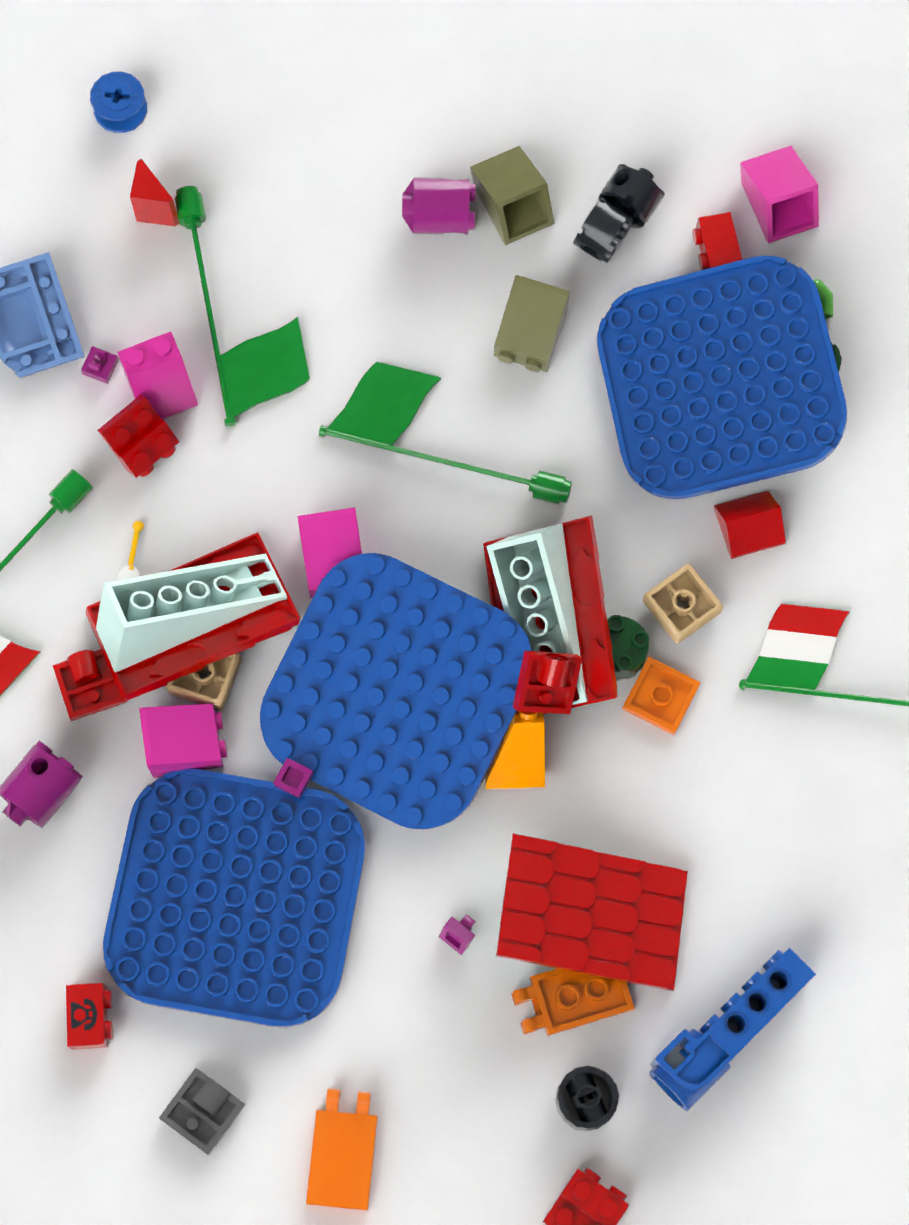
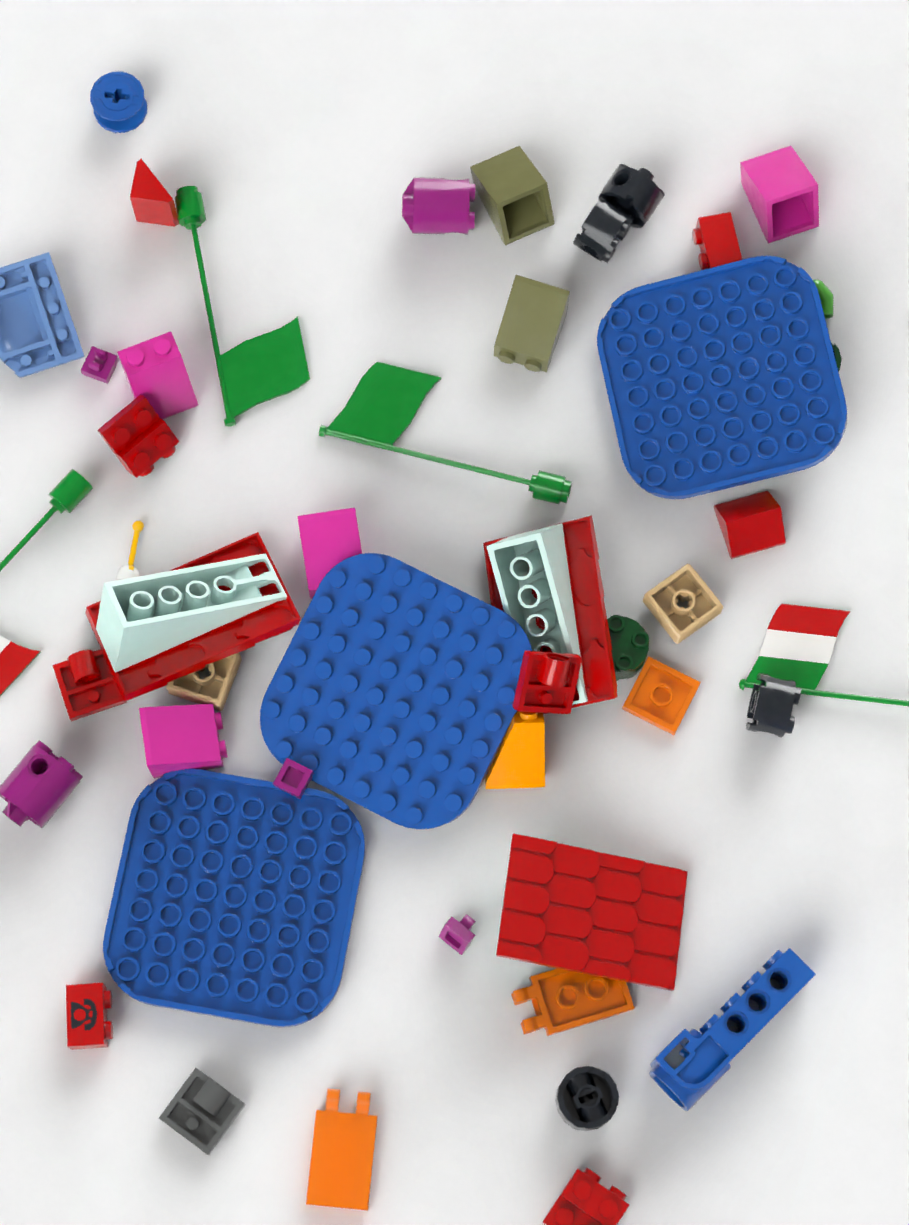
(772, 705): none -> black brick

